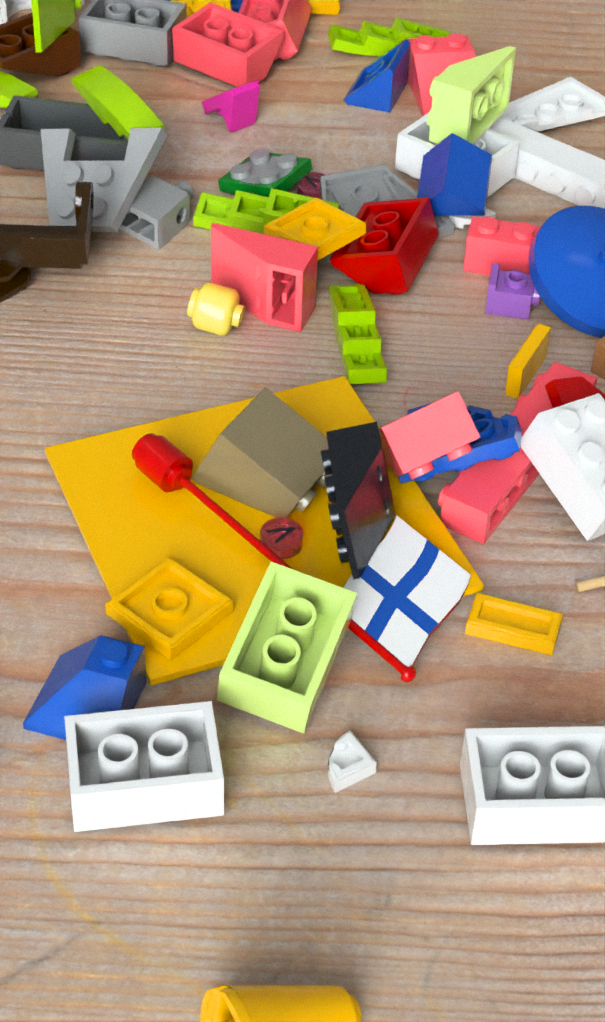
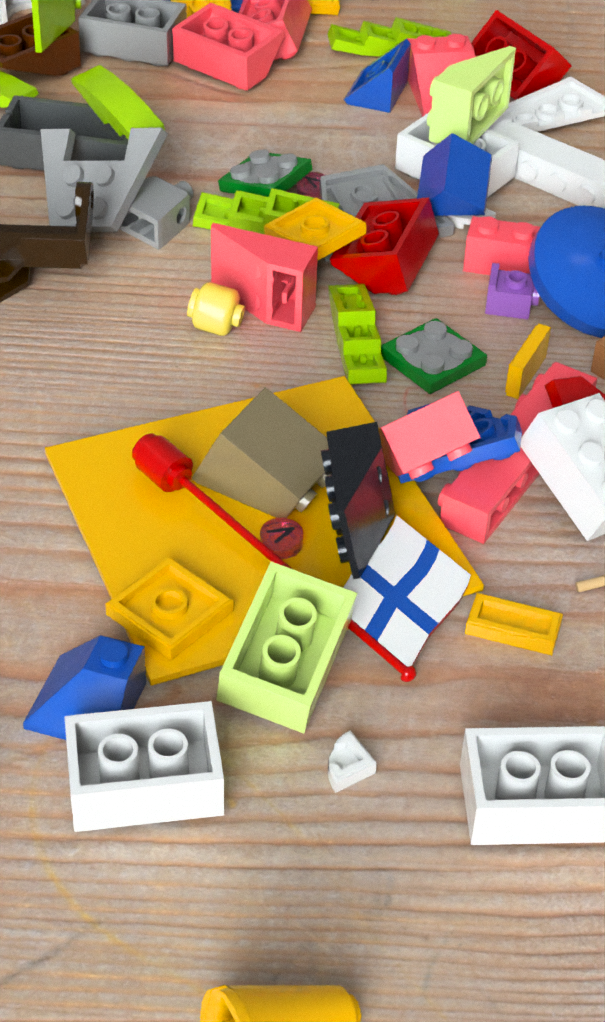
(236, 105): dark pink slope -> none
(433, 355): none -> piece
(535, 60): none -> red slope

